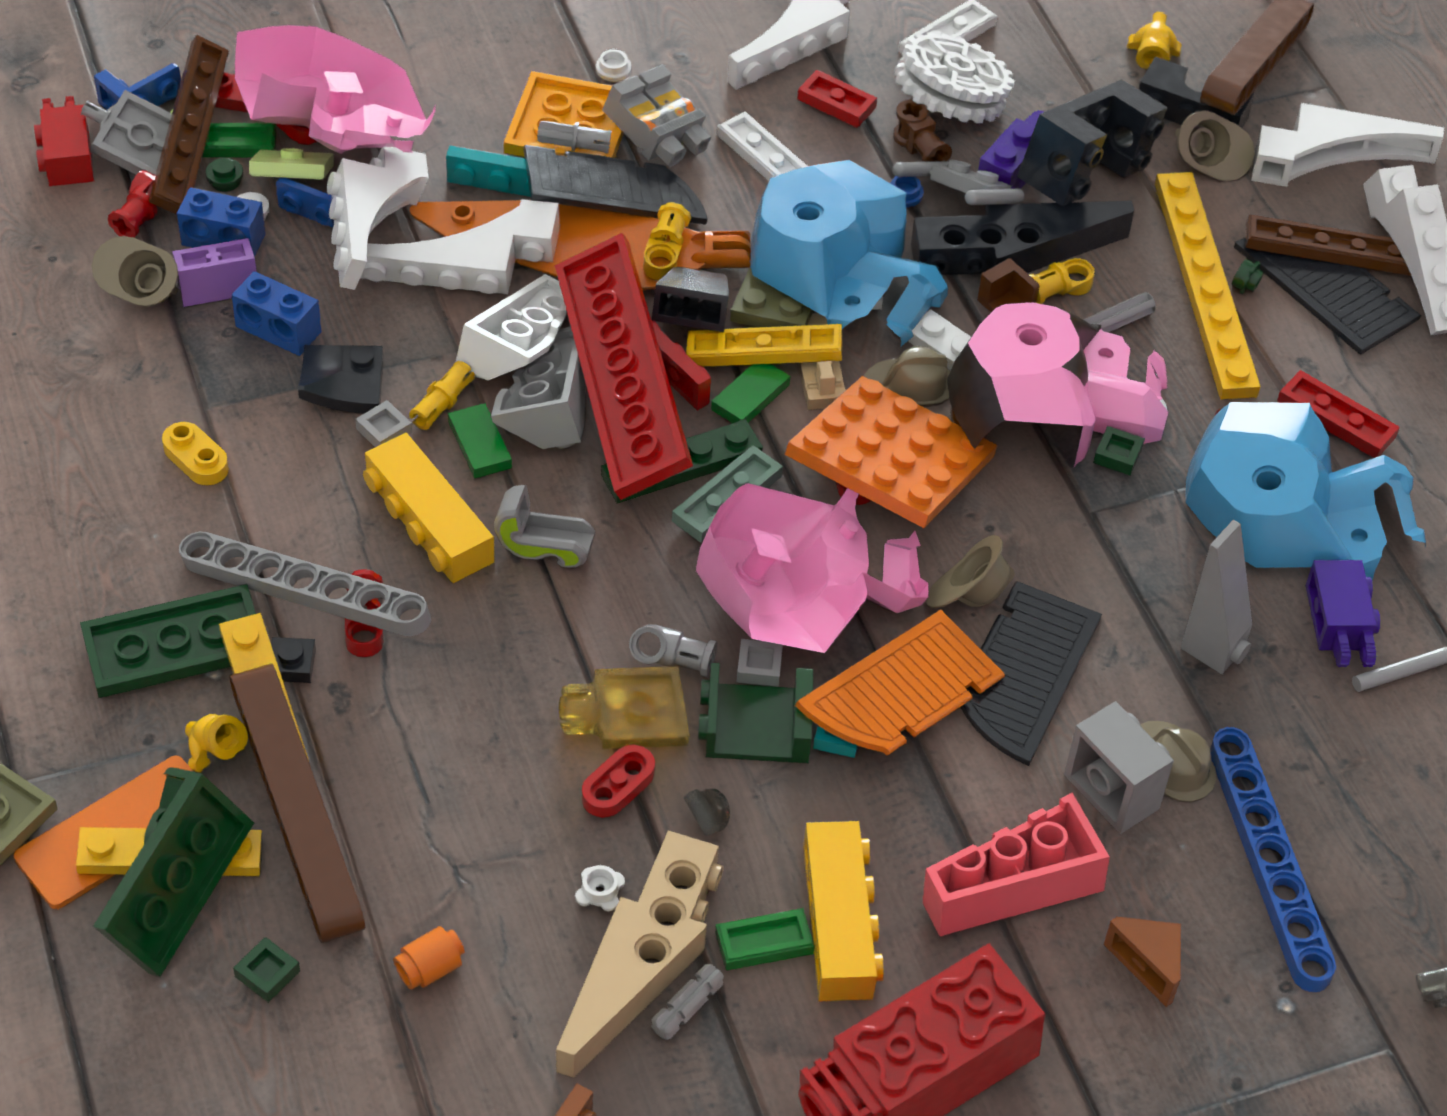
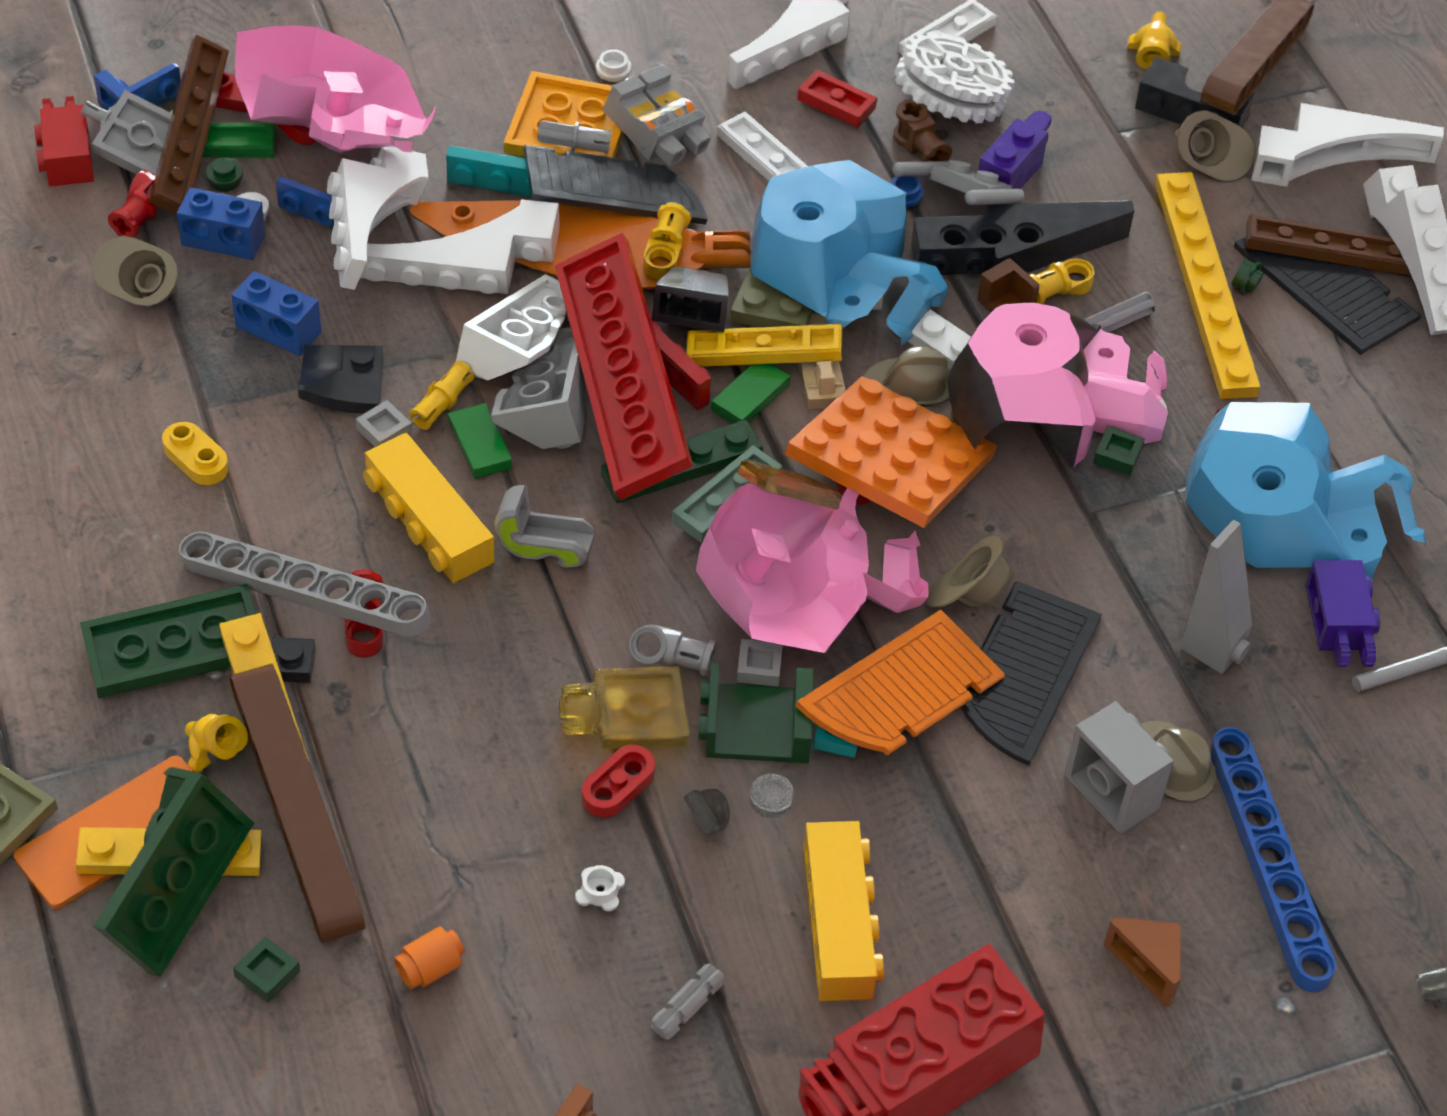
(213, 270): medium lavender hinge -> none
(291, 164): yellowish green plate -> none
(619, 978): tan brick -> none
(764, 939): green tile -> none
(771, 795): none -> clear tile
(789, 484): none -> clear orange tile
(1018, 871): coral wedge -> none
(1091, 131): black plate -> none
(1341, 414): red plate -> none

